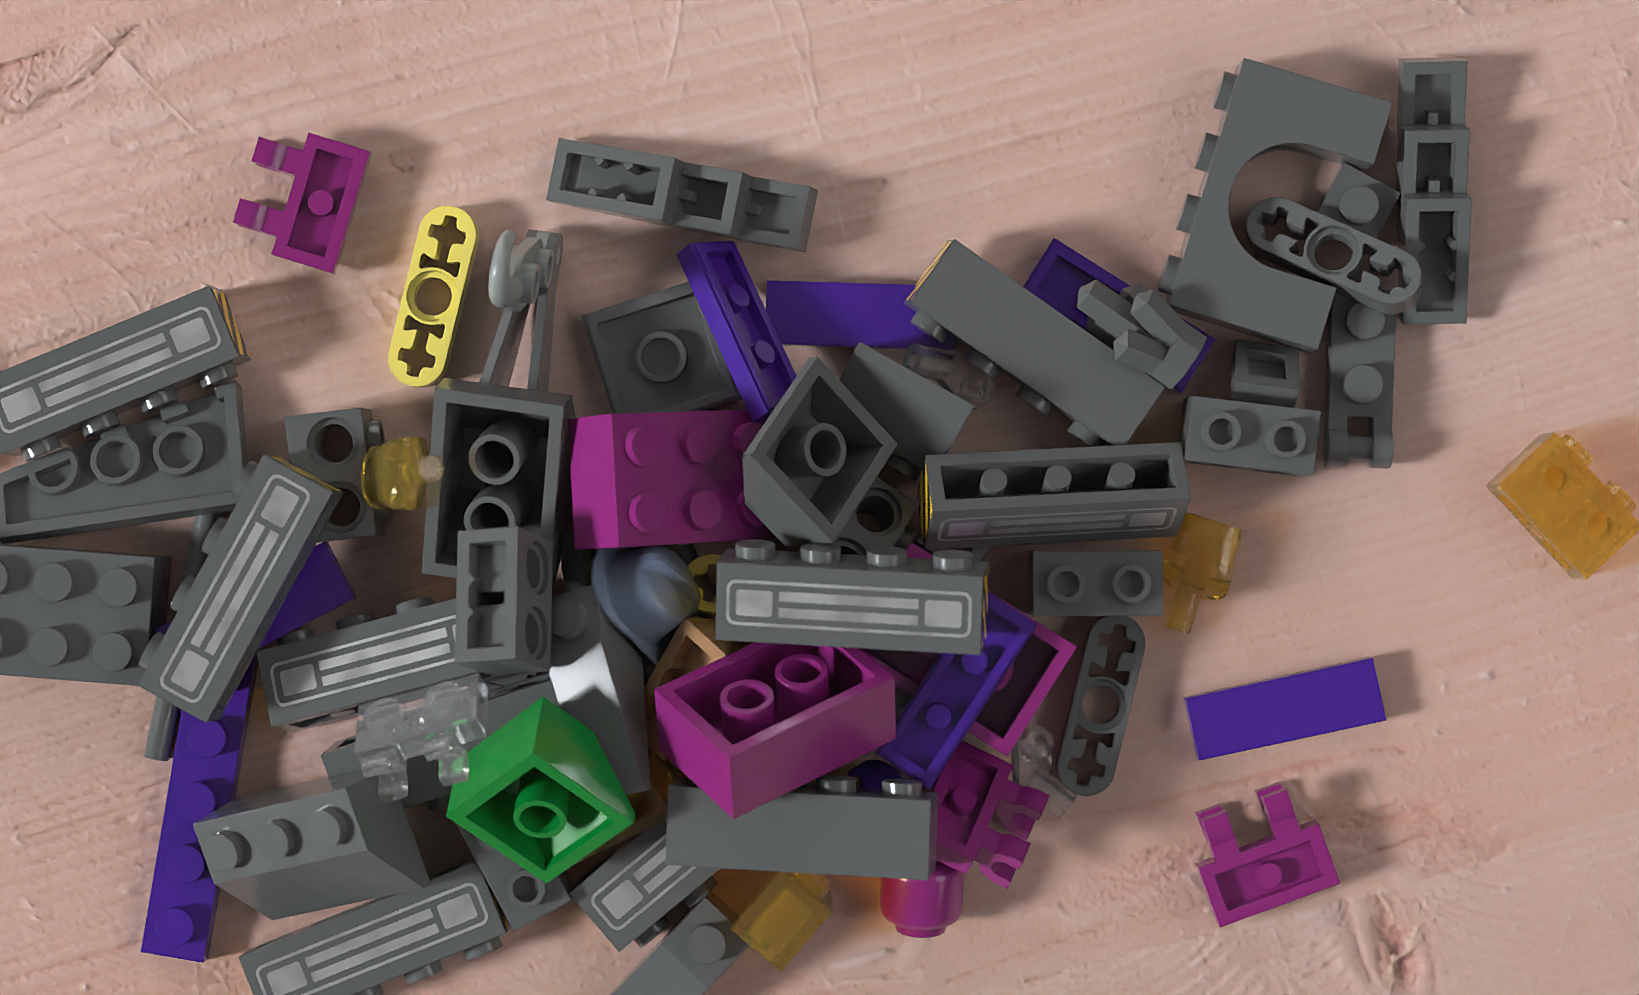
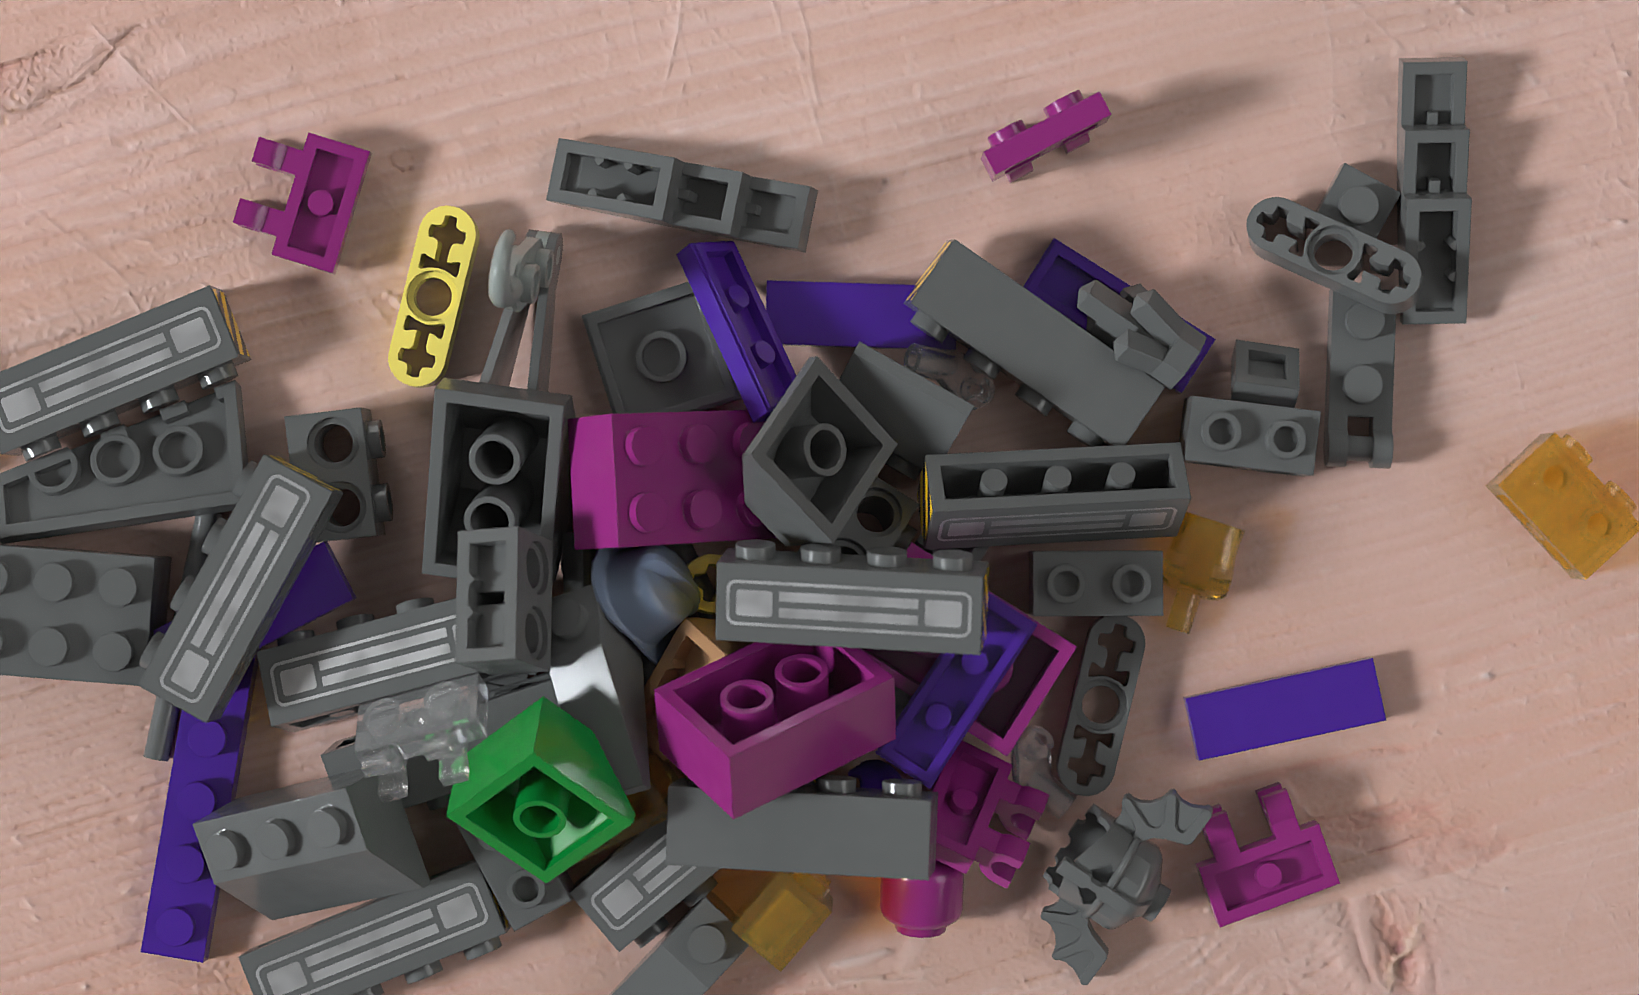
(398, 474): clear yellow piece -> none
(1066, 126): none -> magenta plate
(1114, 873): none -> dark grey helmet
(1262, 114): dark grey arch -> none

